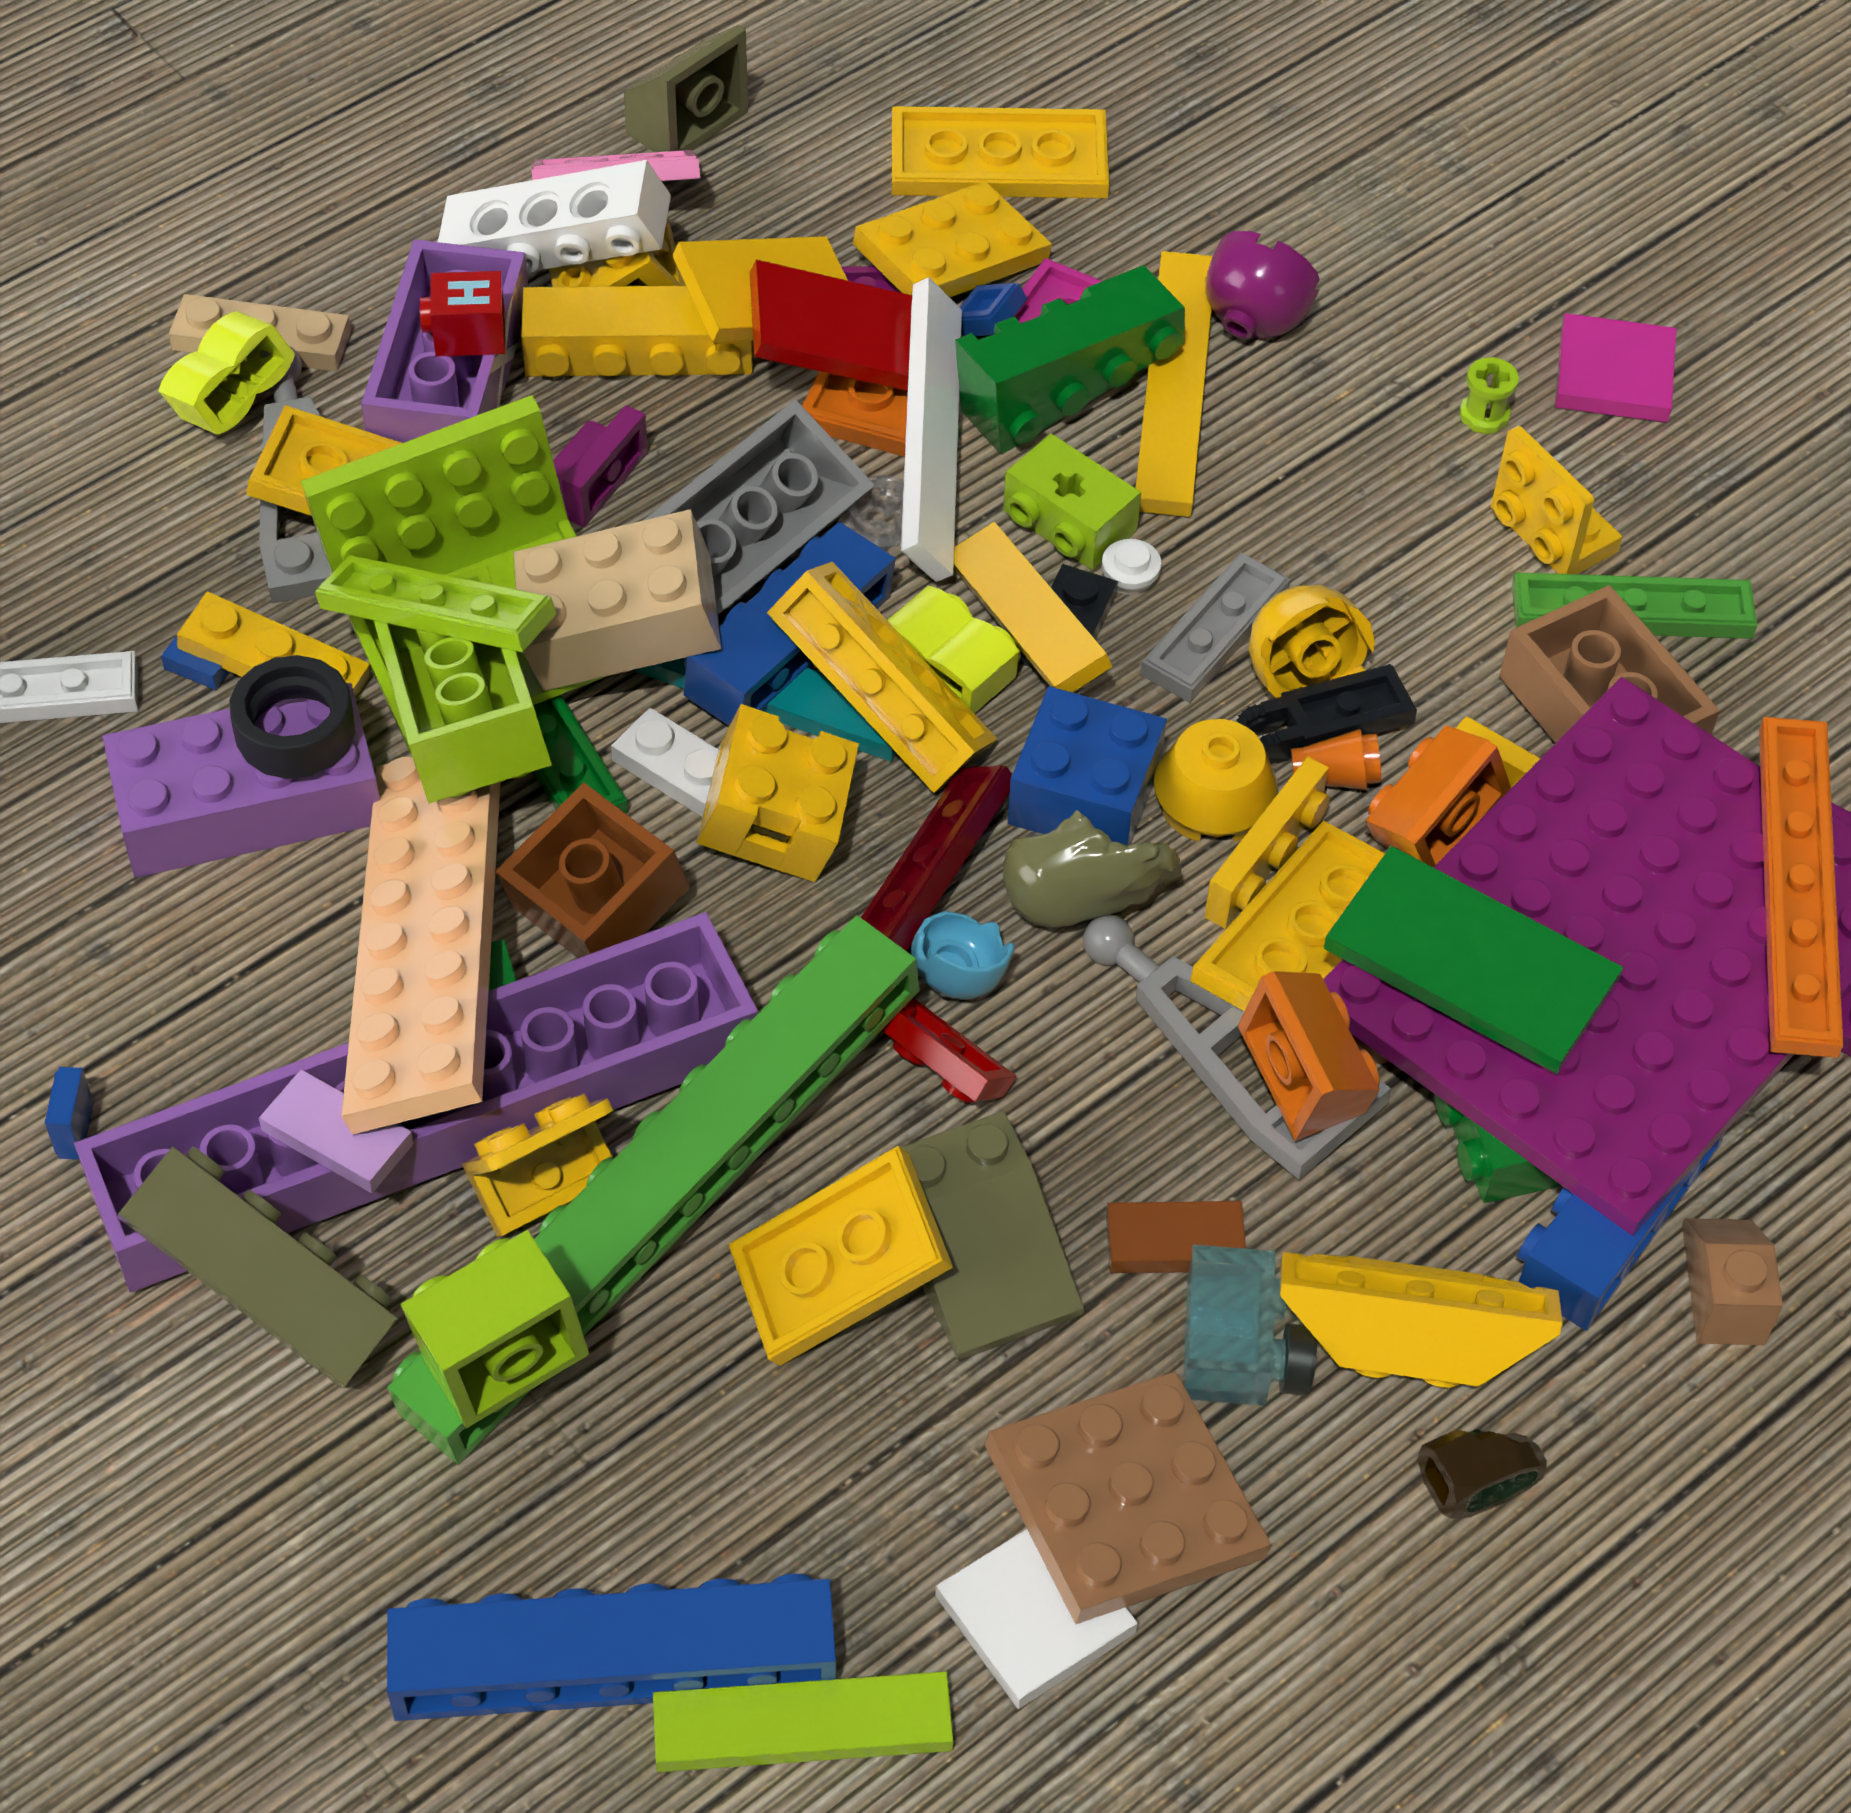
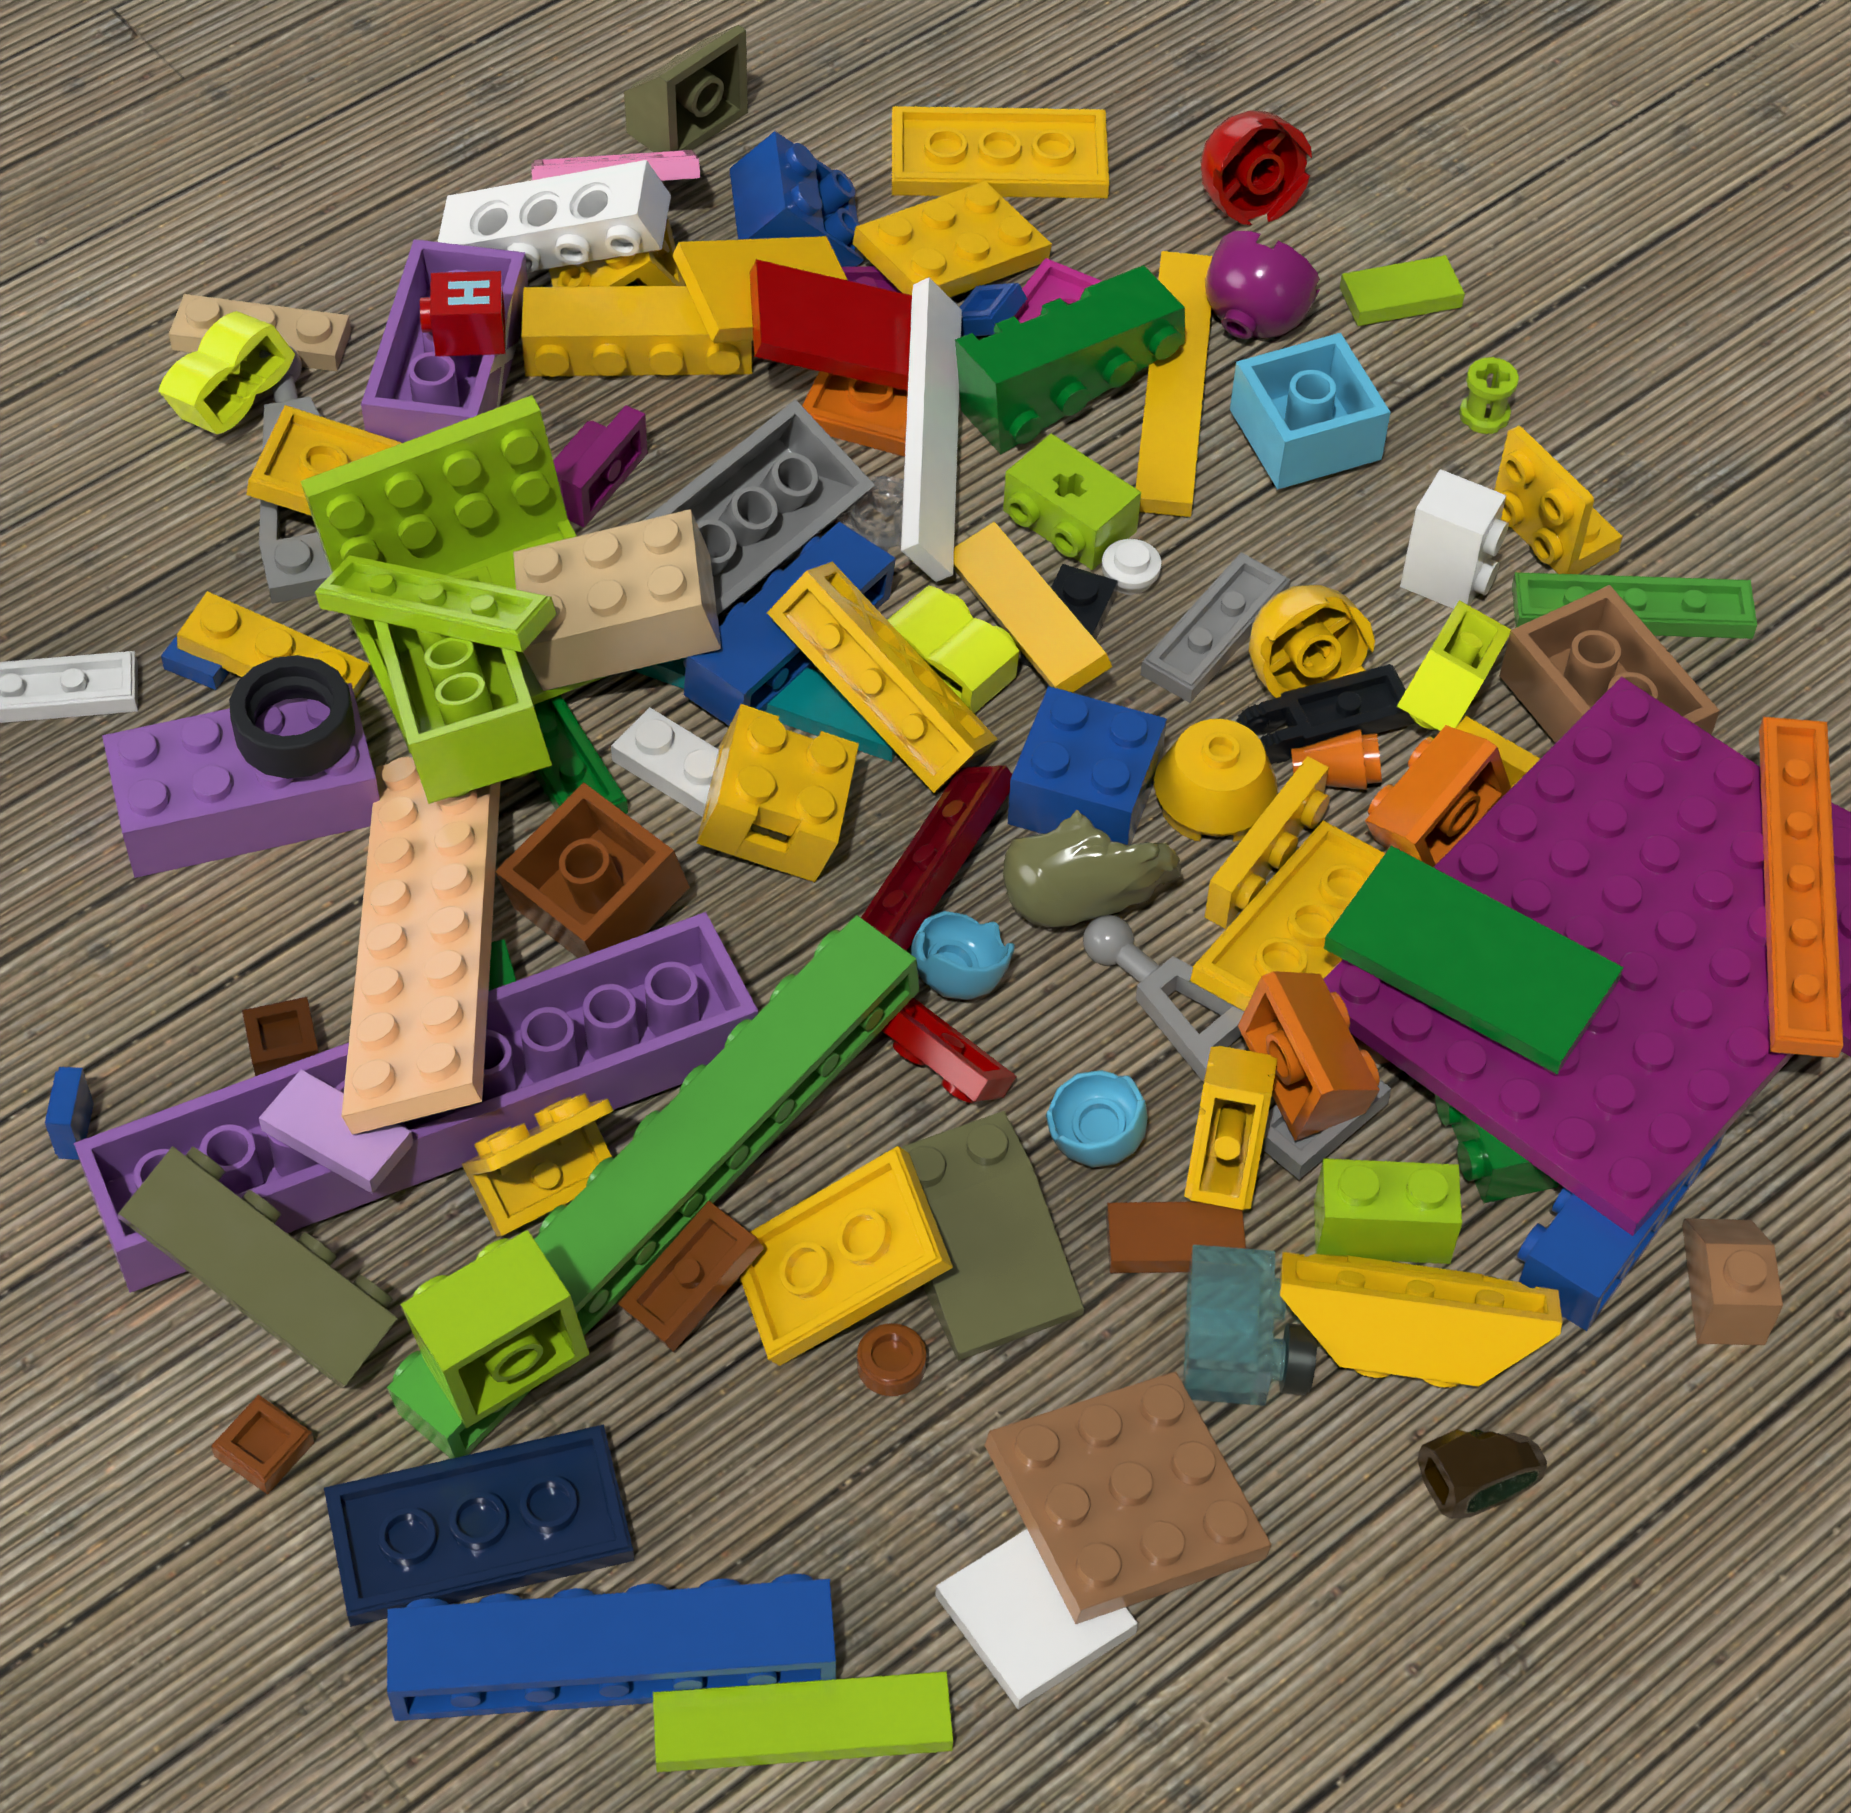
(262, 1444): none -> dark orange tile
(280, 1034): none -> reddish brown plate
(478, 1524): none -> dark blue tile
(691, 1275): none -> dark orange plate
(791, 194): none -> blue slope
(891, 1359): none -> dark orange tile
(1097, 1118): none -> medium azure hair
(1230, 1127): none -> yellow brick
(1255, 166): none -> red cylinder
(1309, 410): none -> medium azure brick
(1388, 1210): none -> lime brick
(1401, 290): none -> lime tile
(1454, 541): none -> white brick
(1454, 668): none -> neon yellow brick
(1616, 367): dark pink tile -> none

